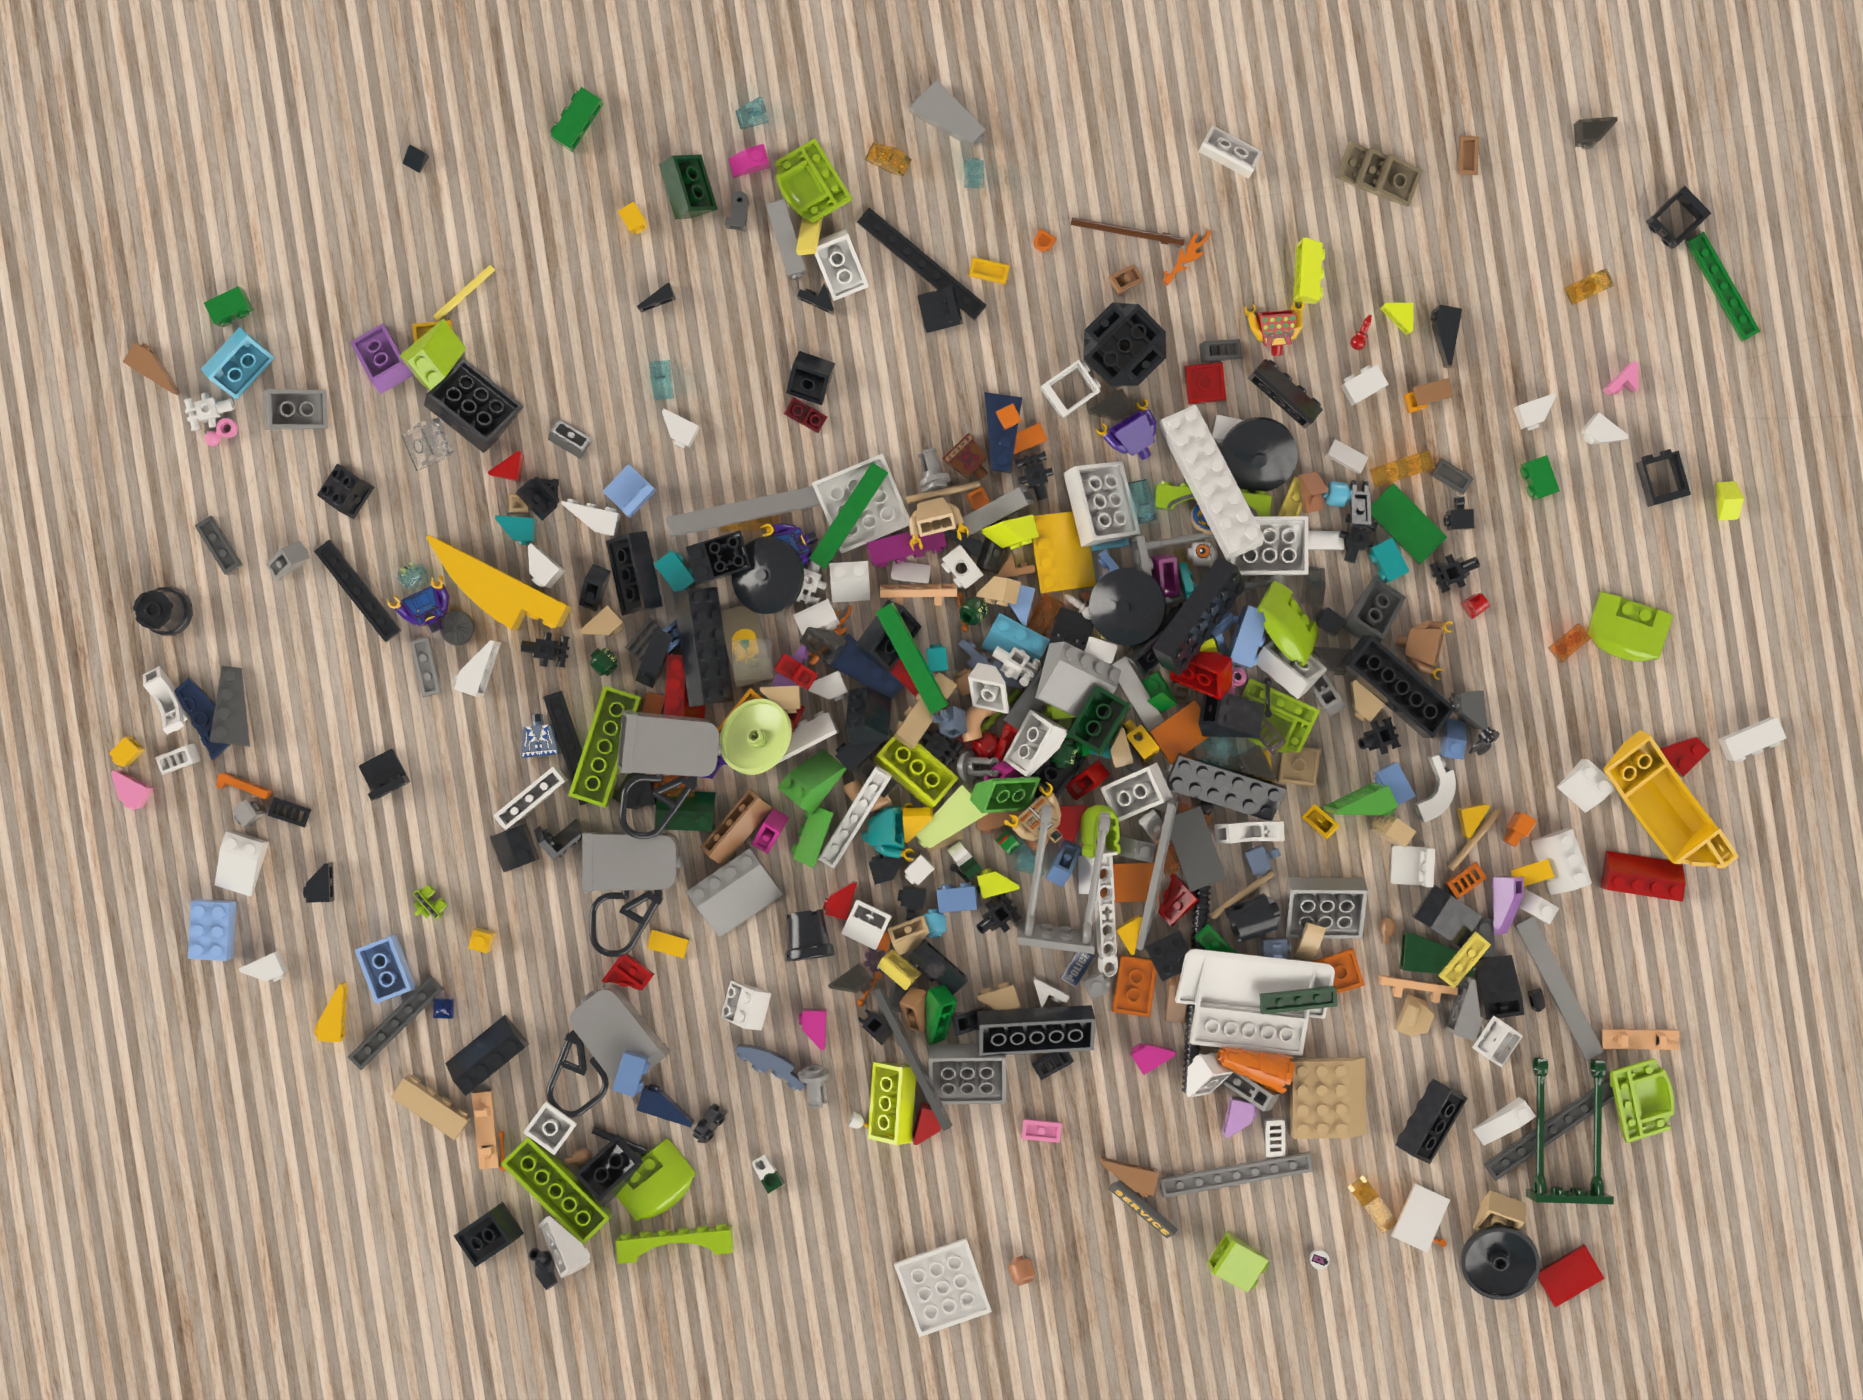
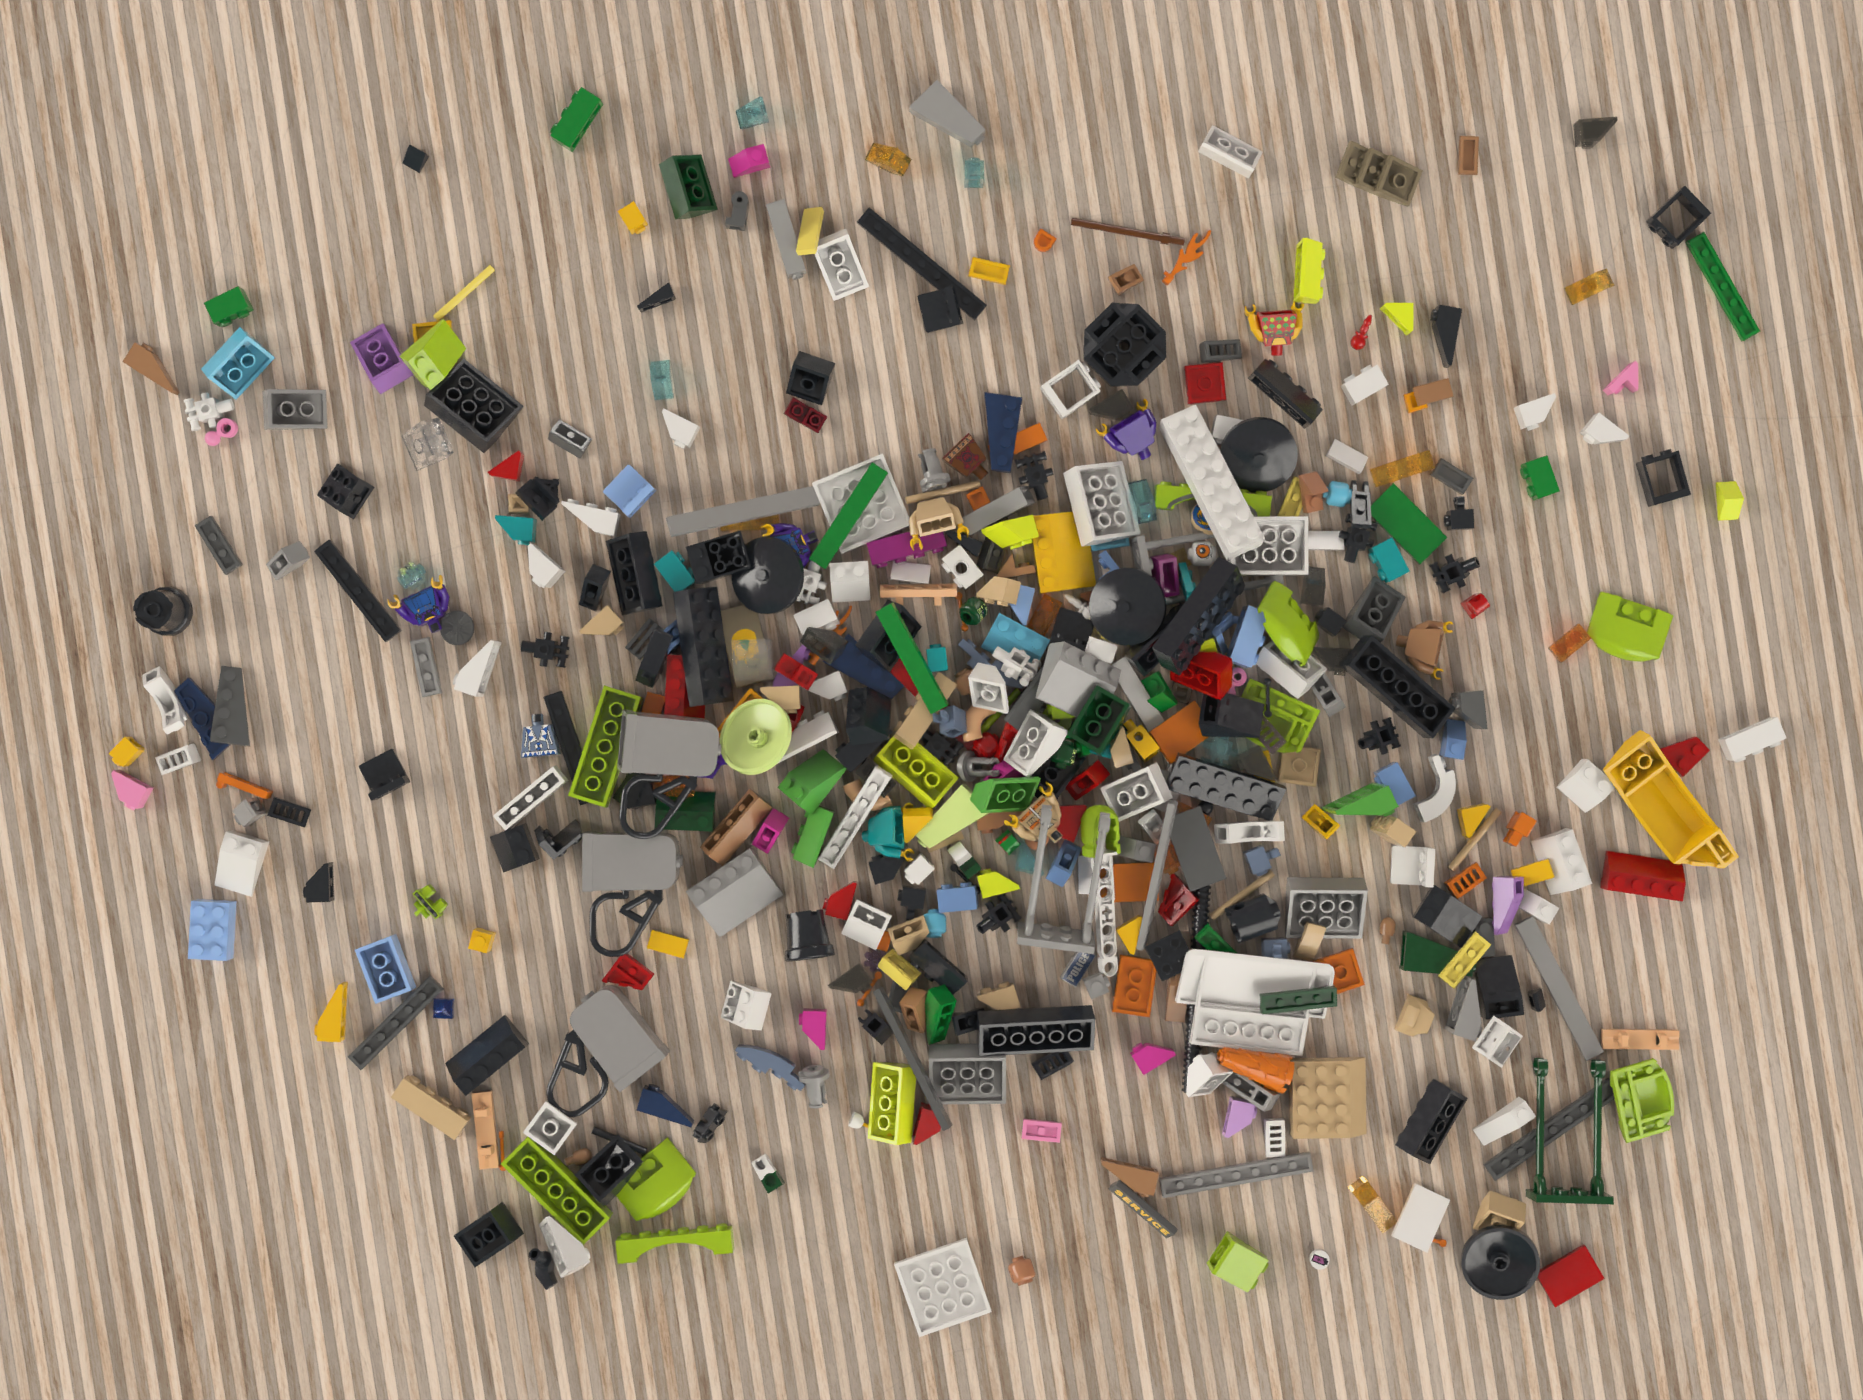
(267, 968): white slope -> none
(498, 592): yellow slope -> none
(603, 661): dark green head -> none
(630, 1073): medium blue brick -> none
(810, 182): lime slope -> none
(821, 302): black slope -> none
(1008, 416): orange tile -> none
(1045, 989): white slope -> none
(1364, 702): tan slope -> none
(1400, 983): light nougat hinge -> none
(1486, 737): black plate -> none

